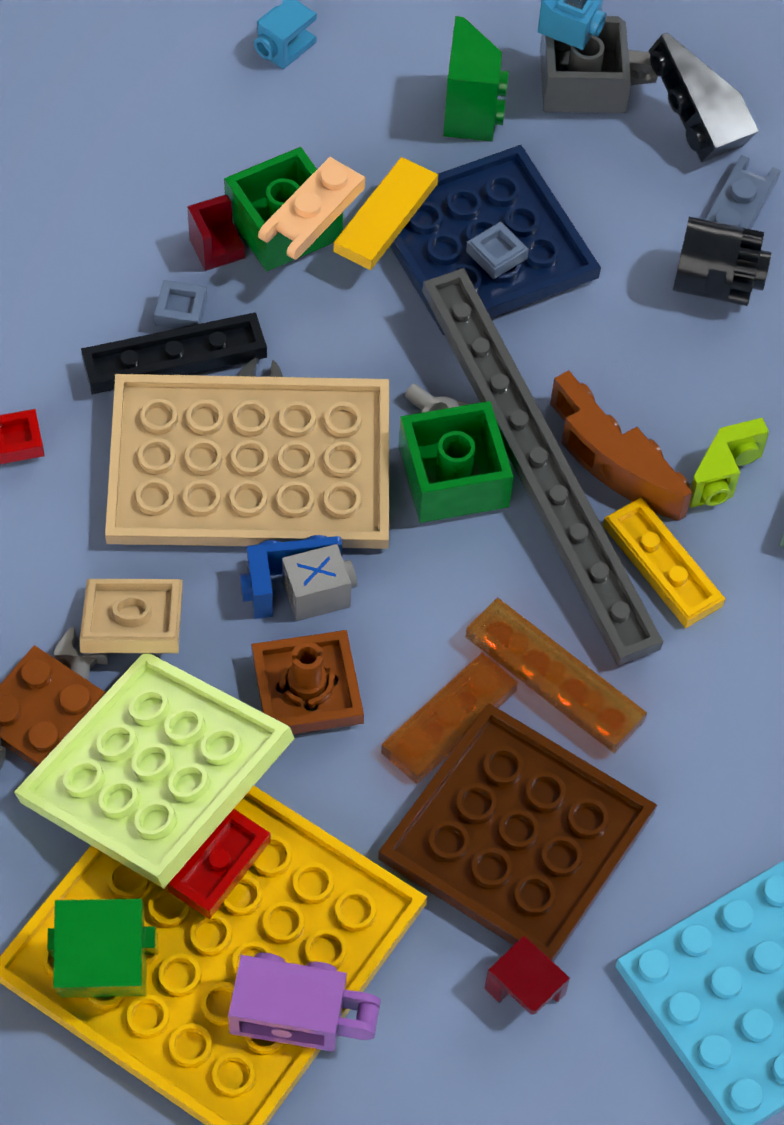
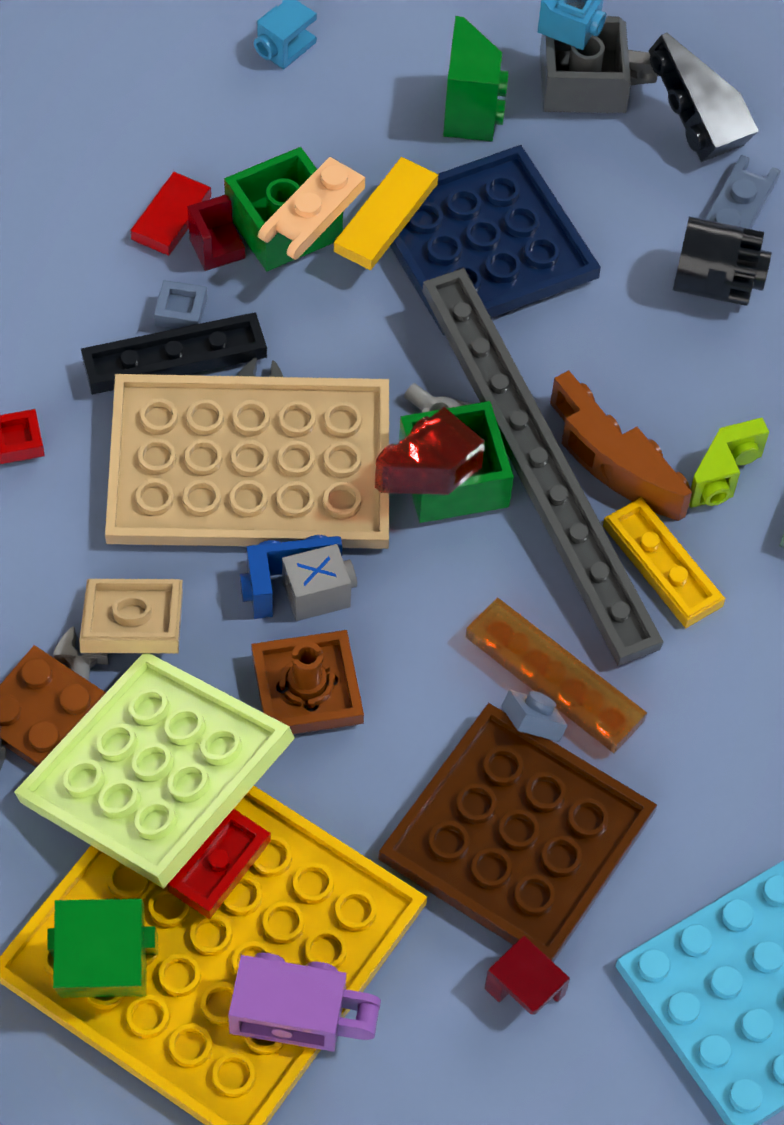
(167, 215): none -> red tile
(431, 459): none -> clear red slope
(447, 717): clear orange plate -> none
(497, 250): sand blue tile -> none
(534, 714): none -> sand blue plate

